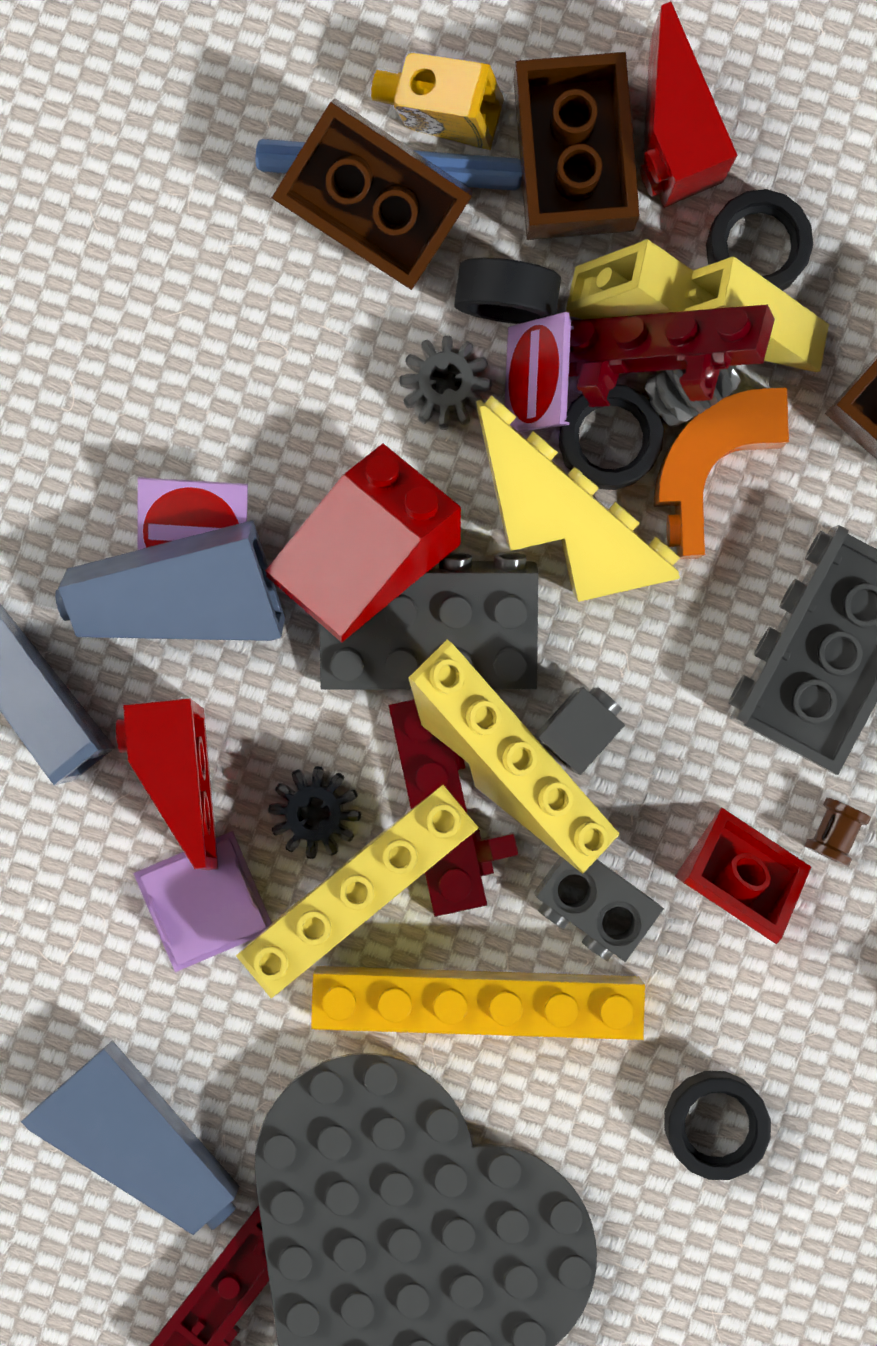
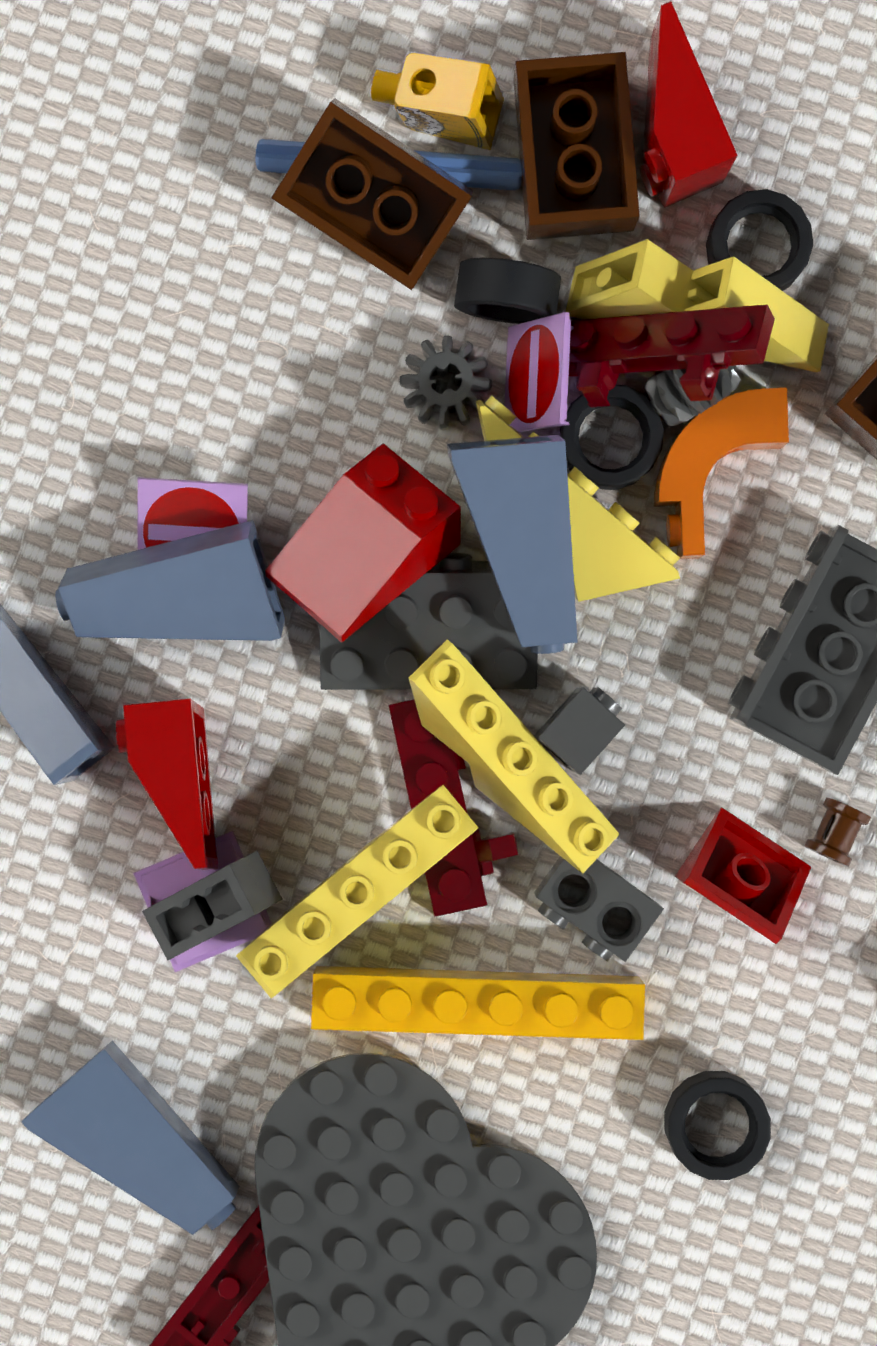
(212, 905): none -> dark grey brick
(326, 825): black gear -> none
(523, 522): none -> sand blue slope

